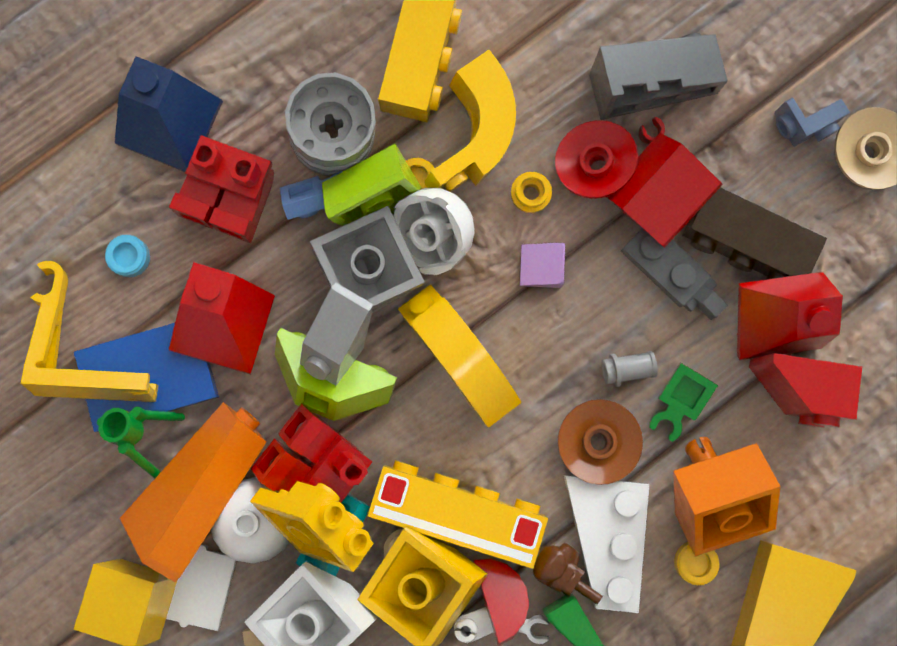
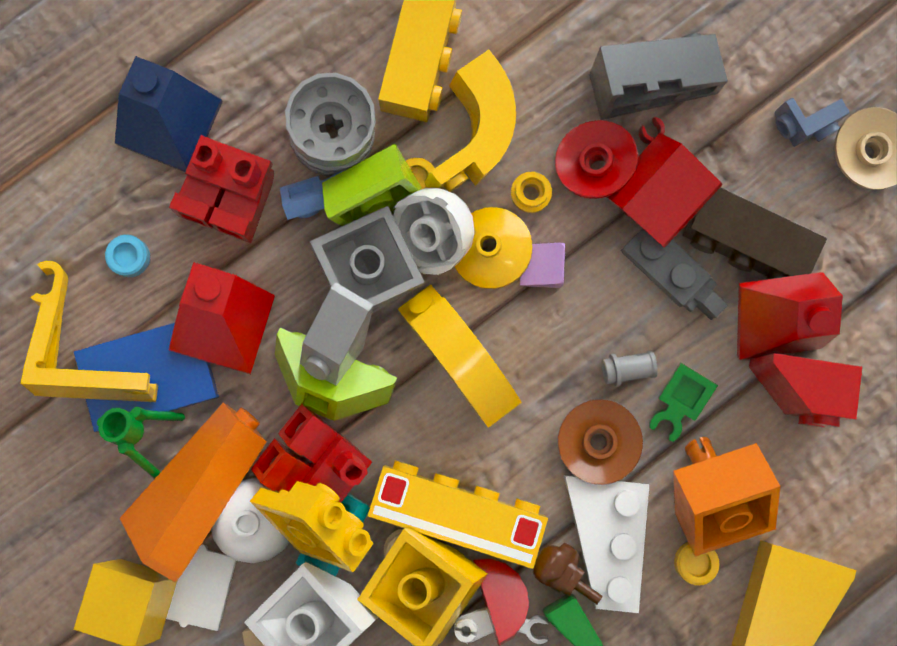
(509, 257): none -> yellow dish

